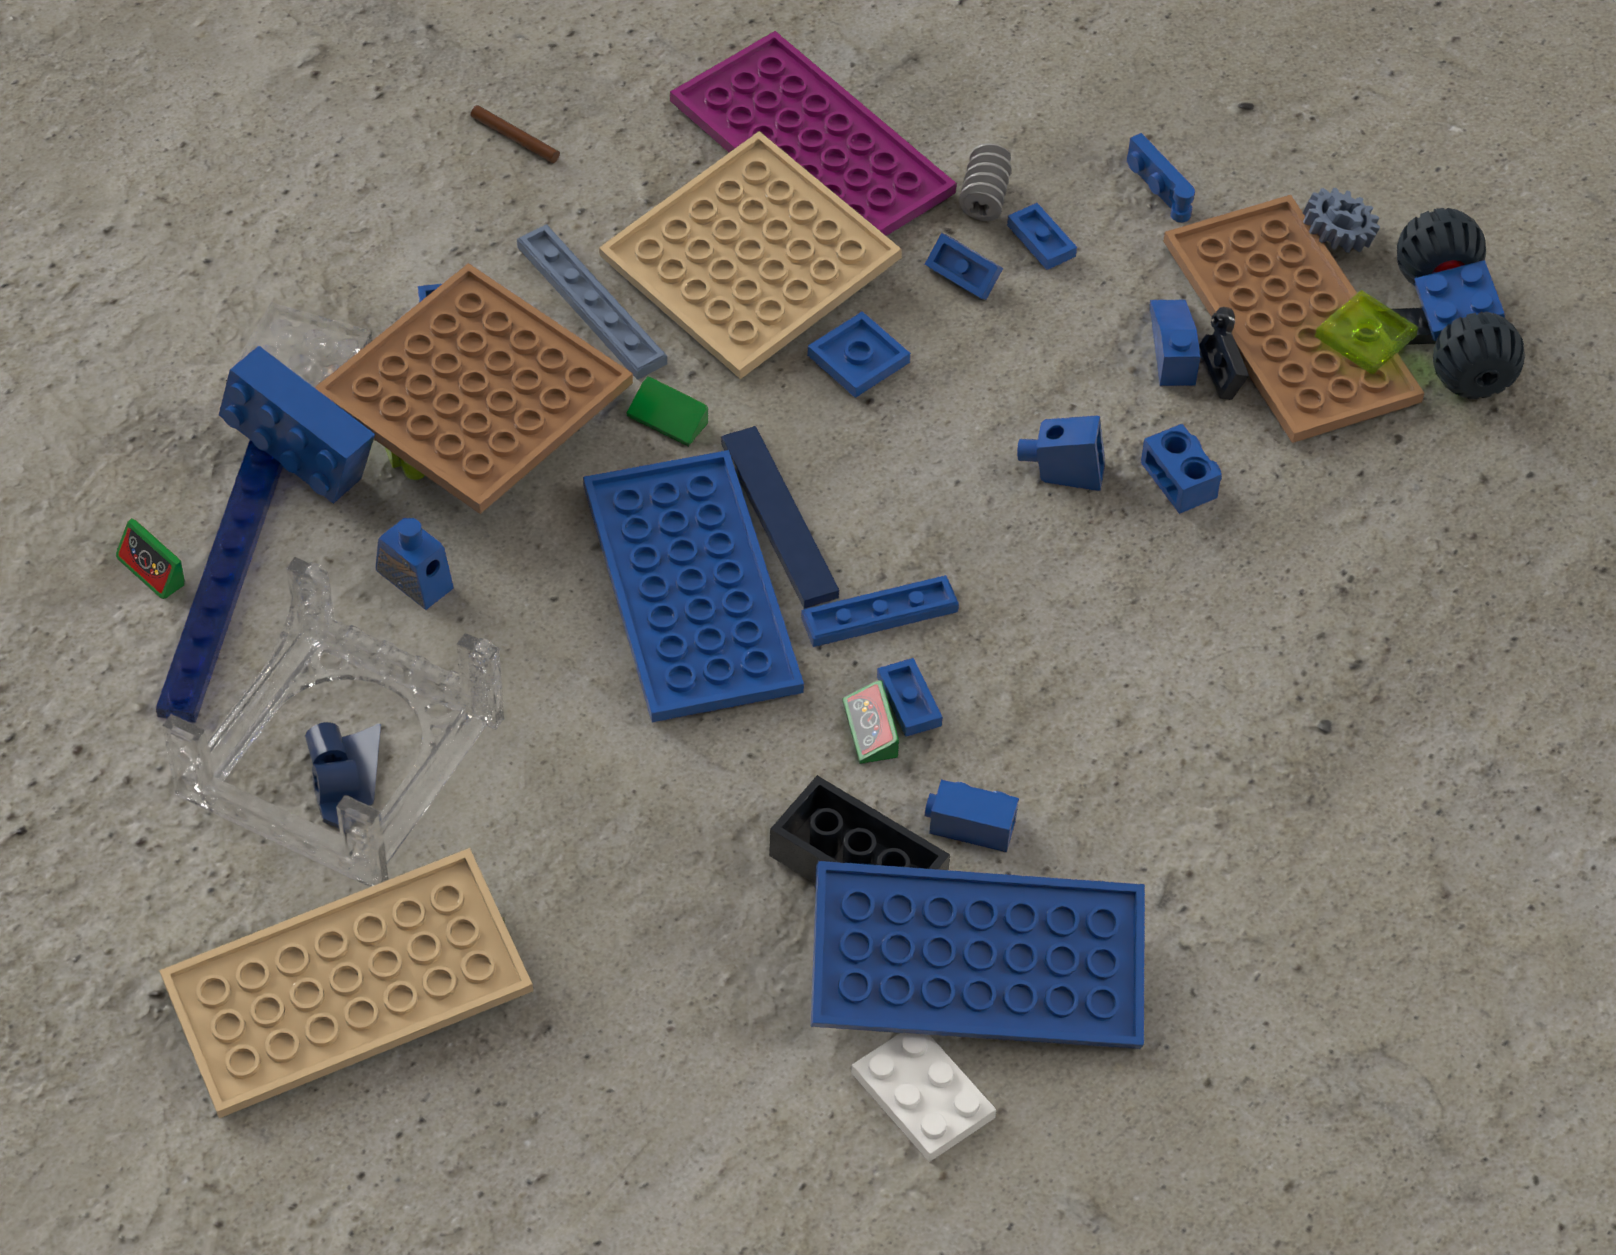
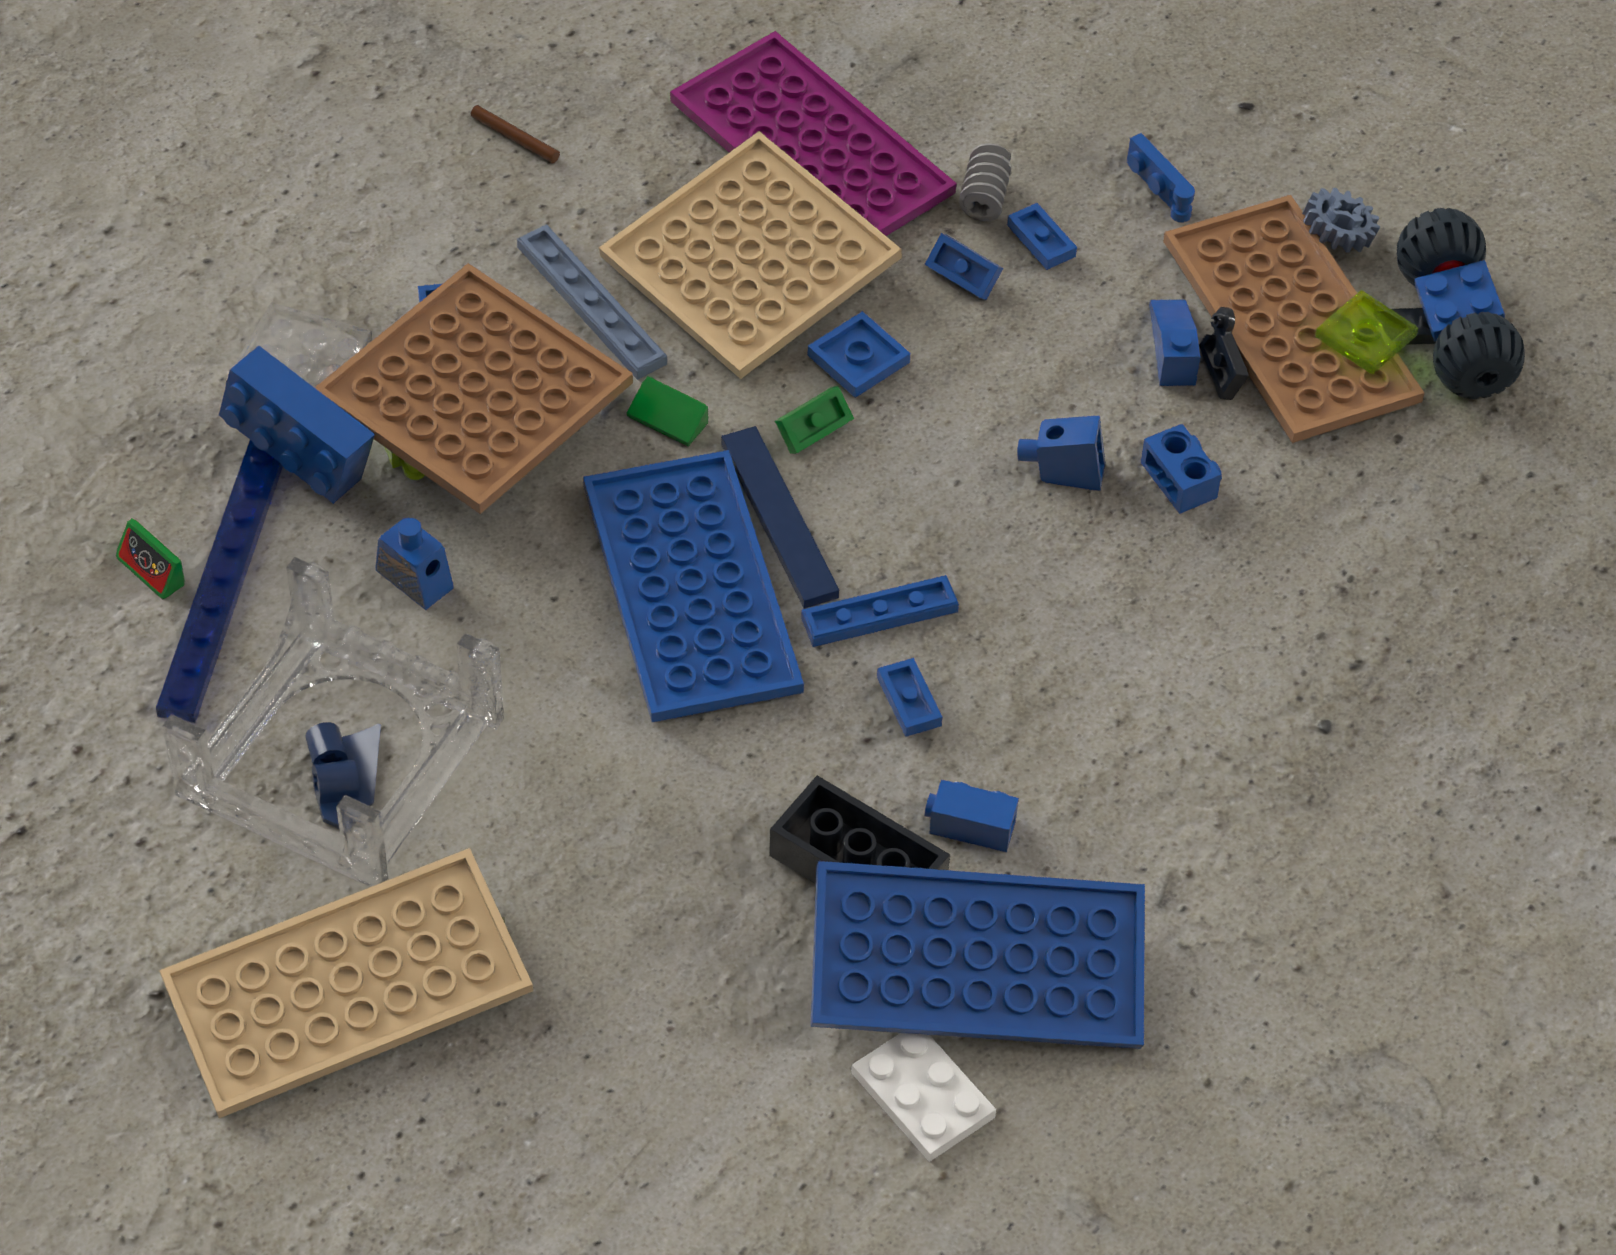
(814, 420): none -> green plate
(871, 723): slope -> none

